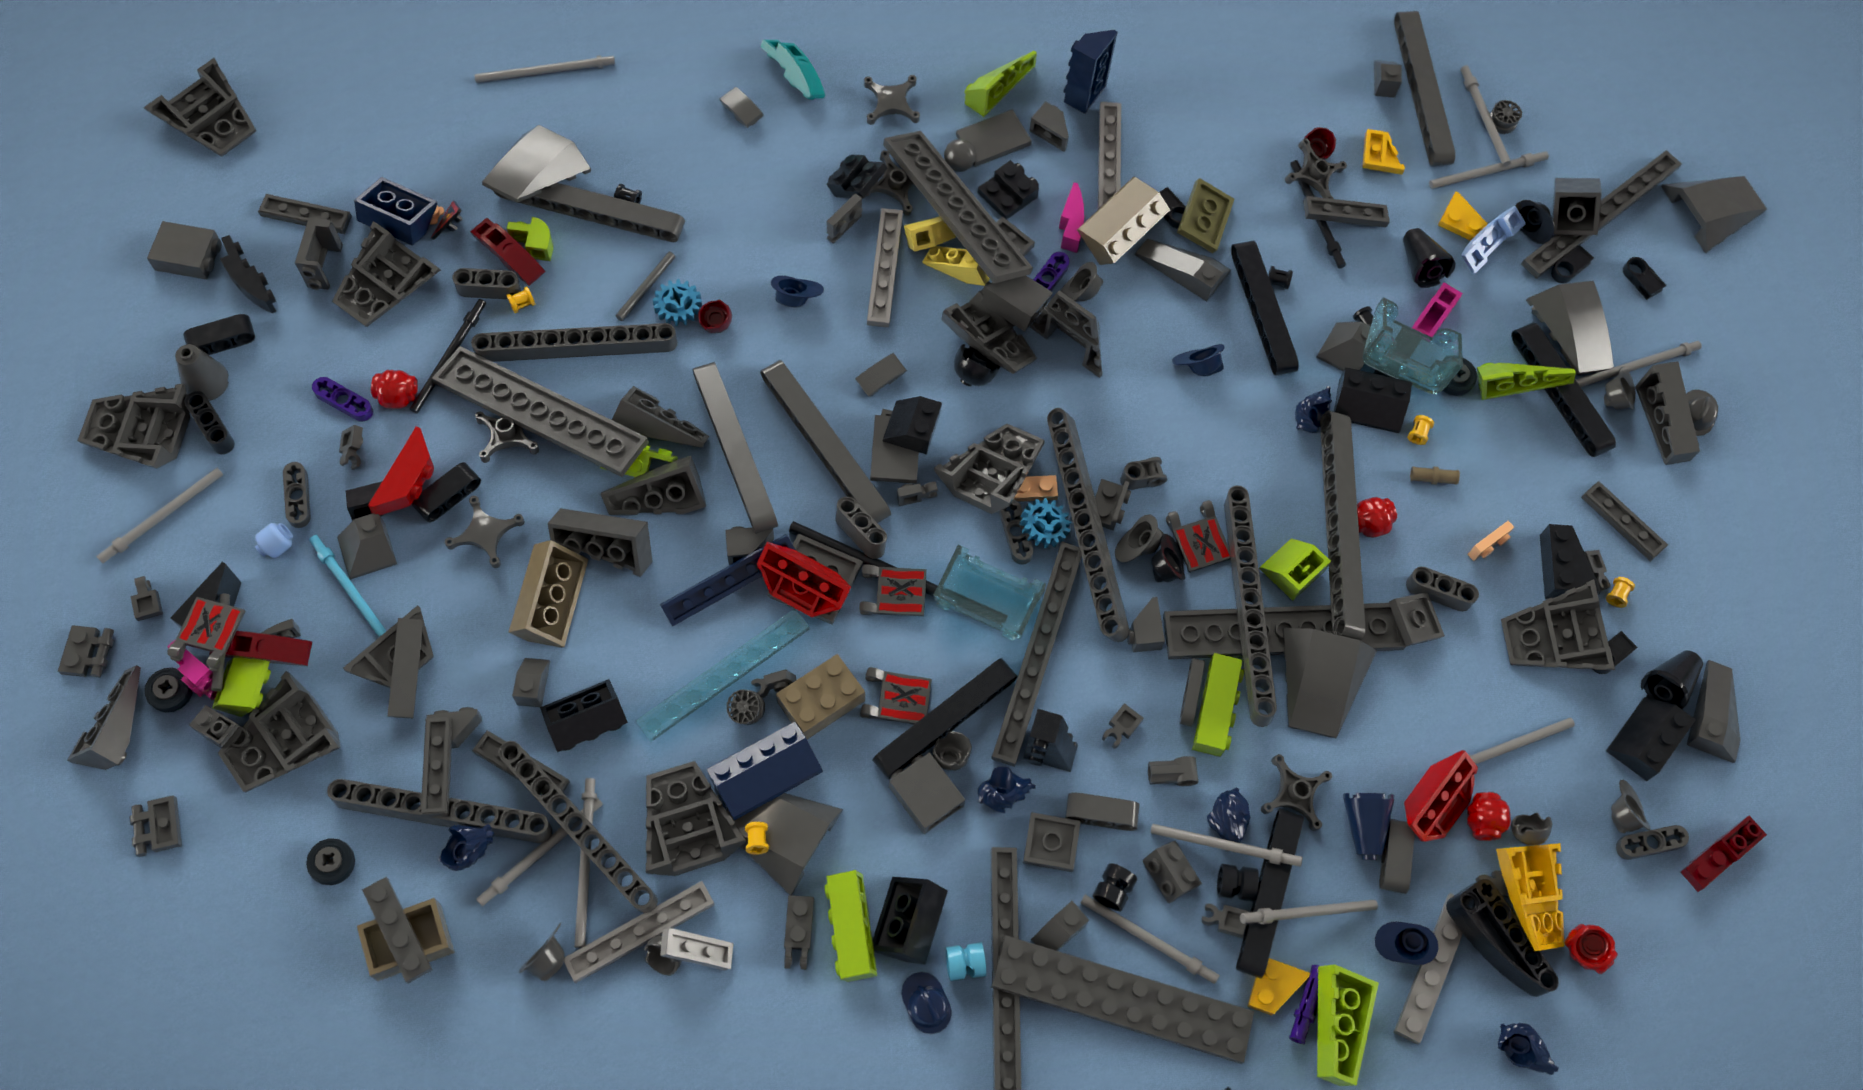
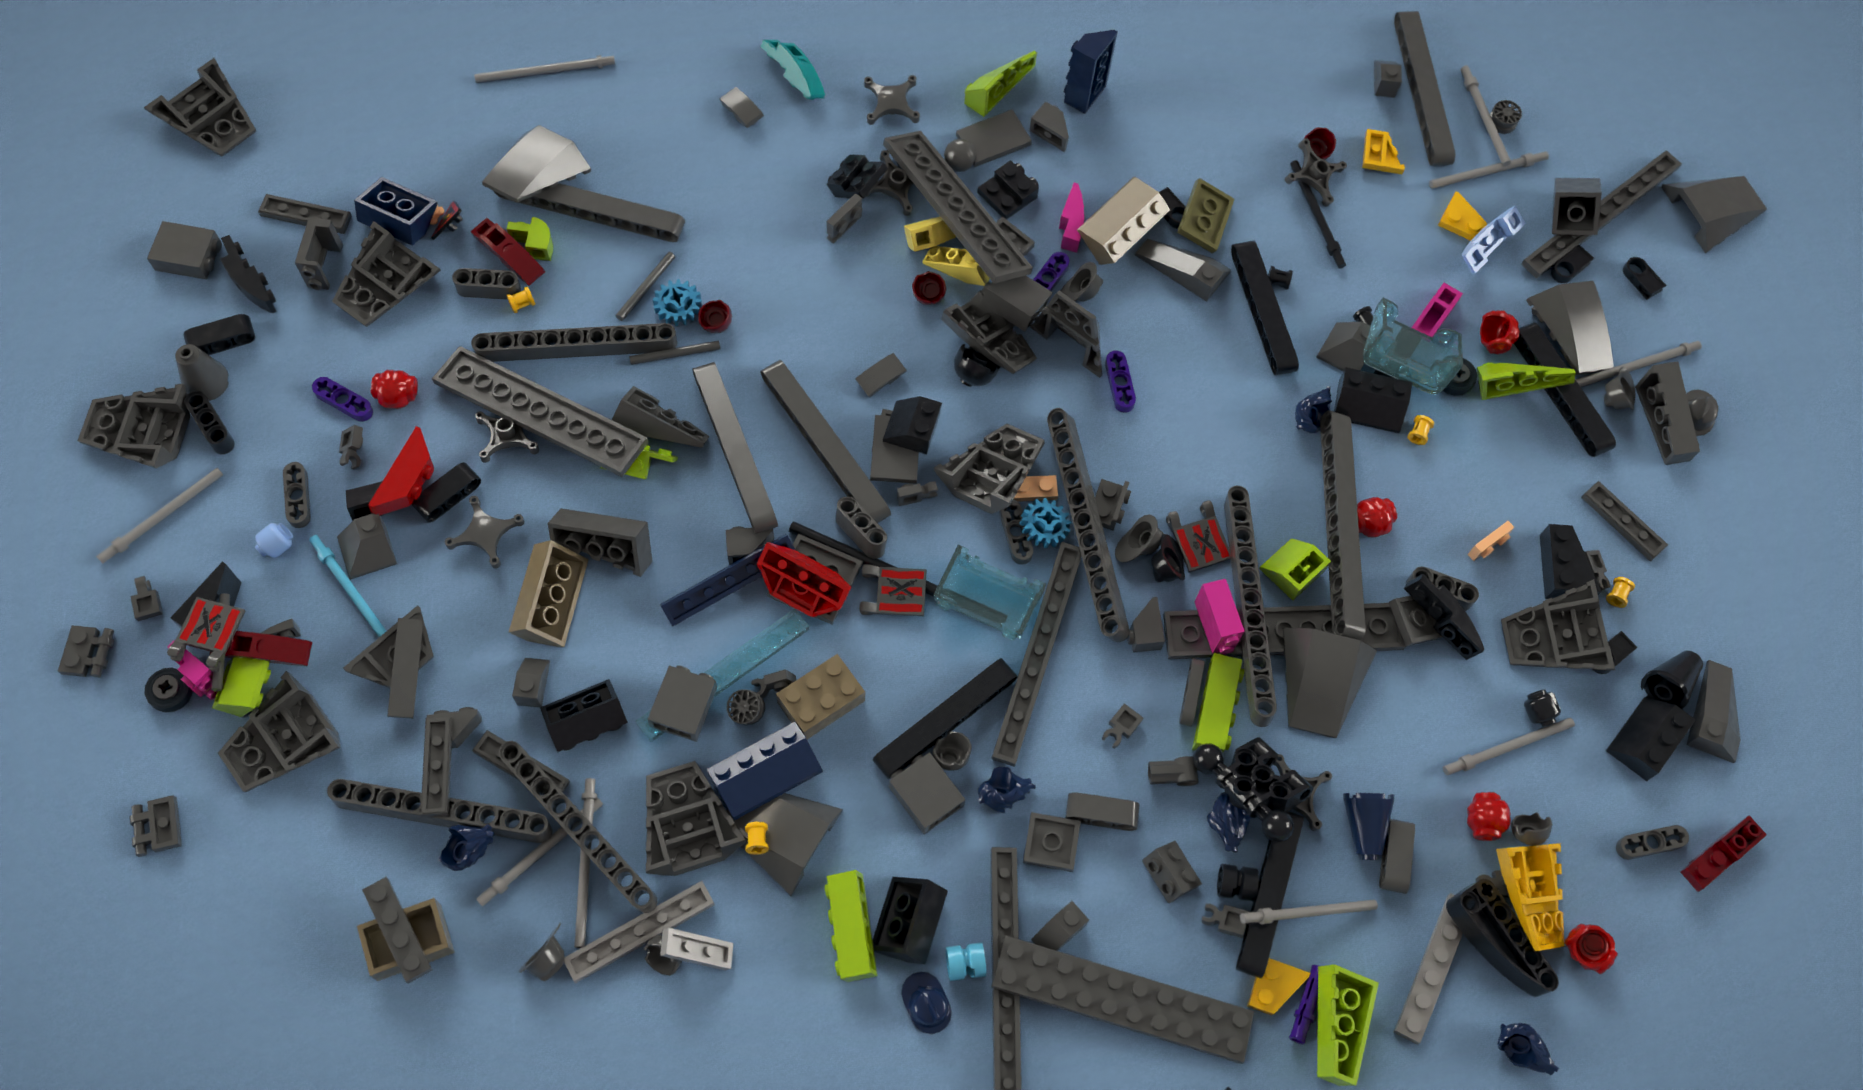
(110, 736): dark grey wedge -> none
(214, 726): dark grey slope -> none
(337, 868): black wheel -> none
(470, 320): black bar -> none
(621, 192): black bush -> none
(664, 489): dark grey wedge -> none
(675, 352): none -> dark grey bar
(682, 702): none -> dark grey brick
(794, 291): dark blue piece -> none
(798, 928): dark grey hinge -> none
(885, 268): light grey plate -> none
(901, 697): flag -> none
(929, 288): none -> dark red hair
(1050, 742): black wedge -> none
(1109, 151): light grey plate -> none
(1114, 887): black wheel -> none
(1116, 390): none -> dark purple beam
(1147, 472): dark grey piece -> none
(1193, 964): light grey bar -> none
(1202, 361): dark blue piece -> none
(1219, 616): none -> dark pink brick
(1255, 786): none -> black connector
(1275, 855): light grey bar -> none
(1346, 211): dark grey plate -> none
(1406, 943): dark blue piece -> none
(1426, 258): black cone -> none
(1434, 475): dark tan pin -> none
(1441, 796): red wedge -> none
(1450, 616): none -> black slope
(1499, 331): none -> red hair
(1538, 221): black piece -> none
(1542, 707): none -> black head
(1628, 811): dark grey piece -> none

